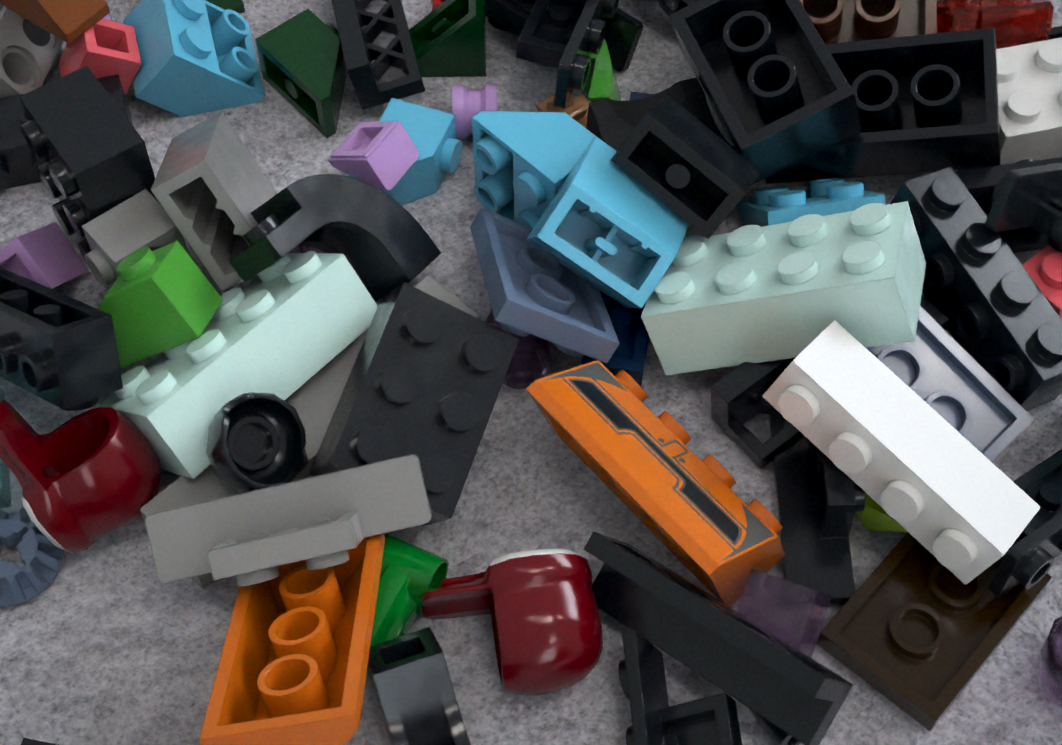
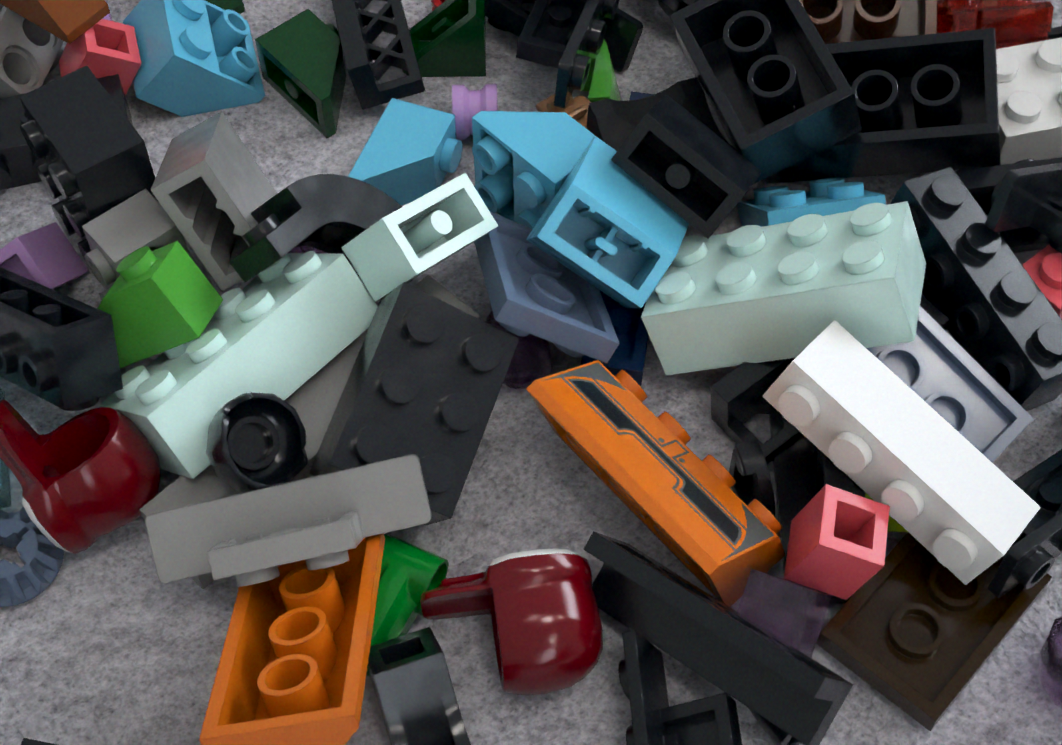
(376, 153): lavender slope -> none
(419, 236): none -> light aqua brick
(751, 474): none -> black tile
(837, 542): none -> coral brick

